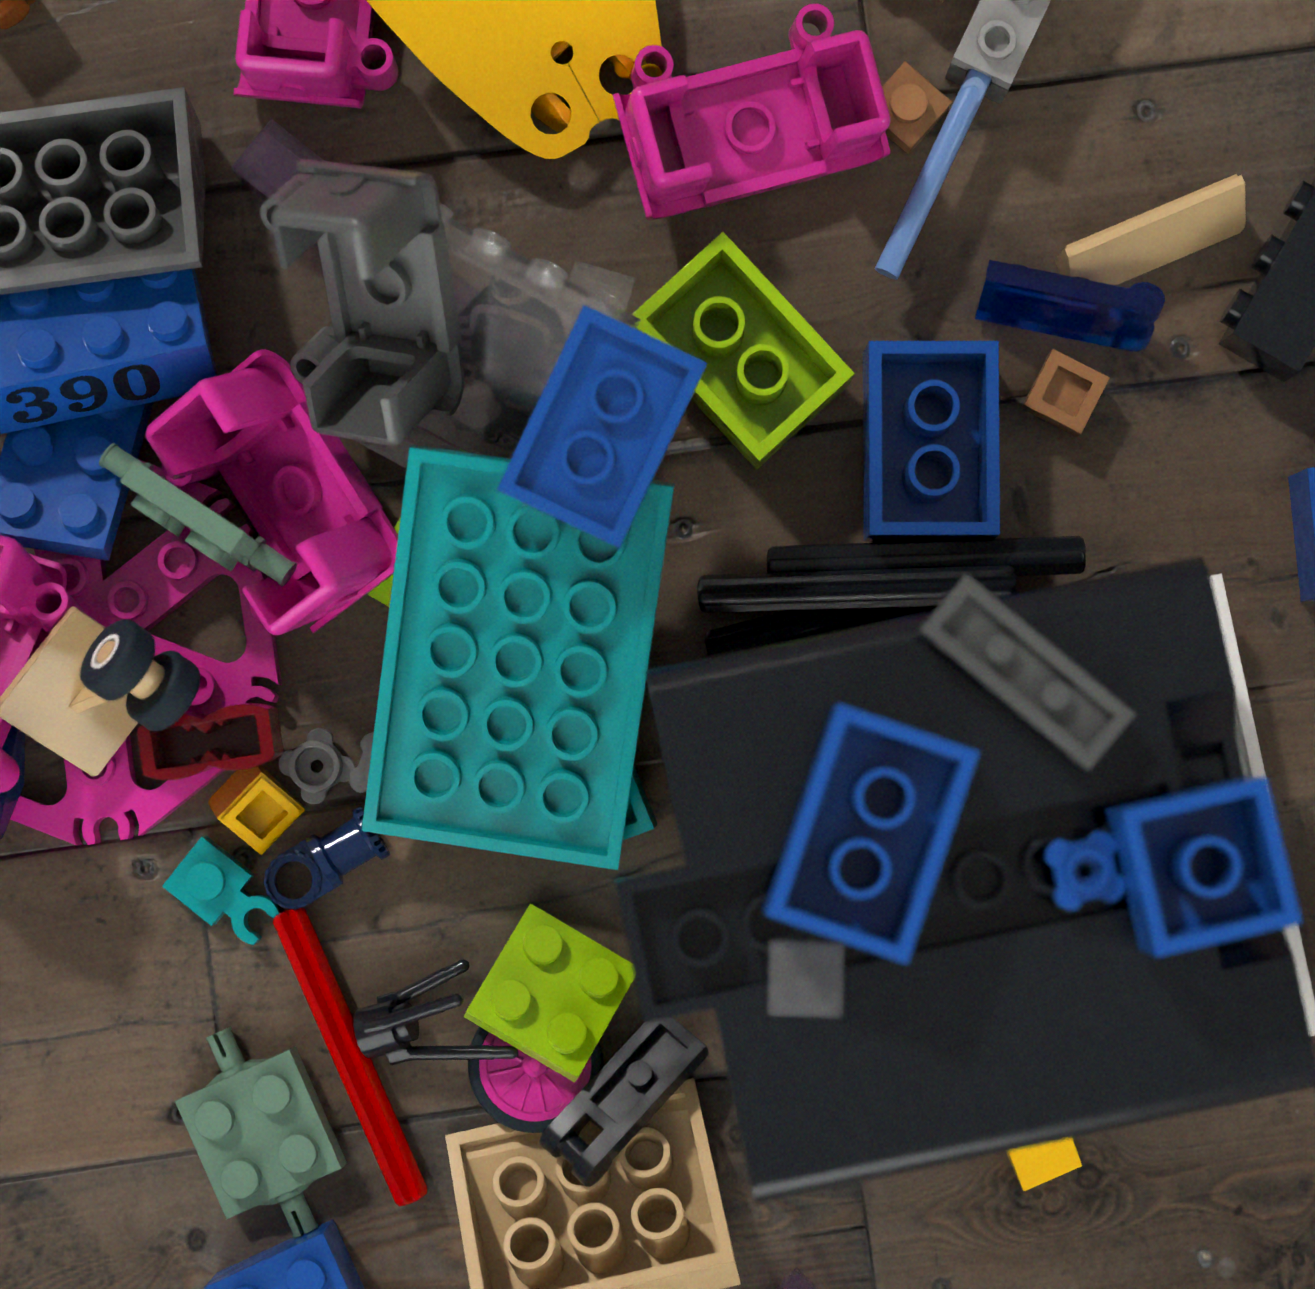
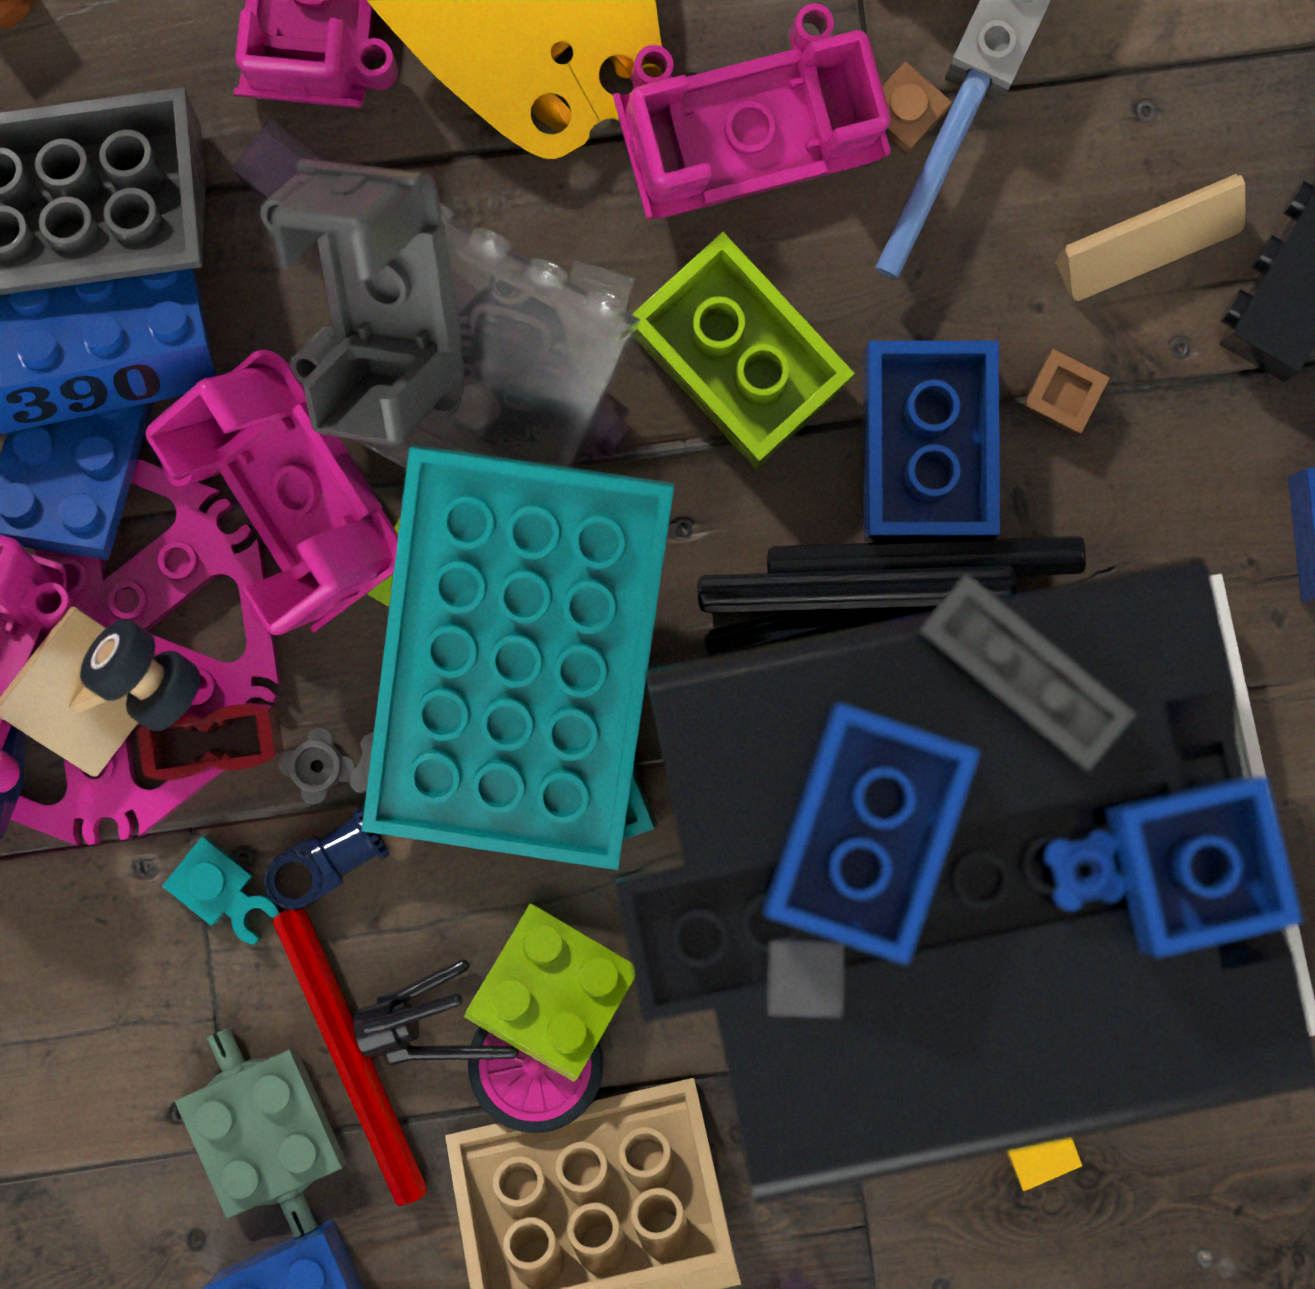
(209, 531): sand green plate -> none
(255, 807): yellow slope -> none
(602, 426): blue plate -> none
(624, 1096): black plate -> none
(1070, 306): clear blue plate -> none

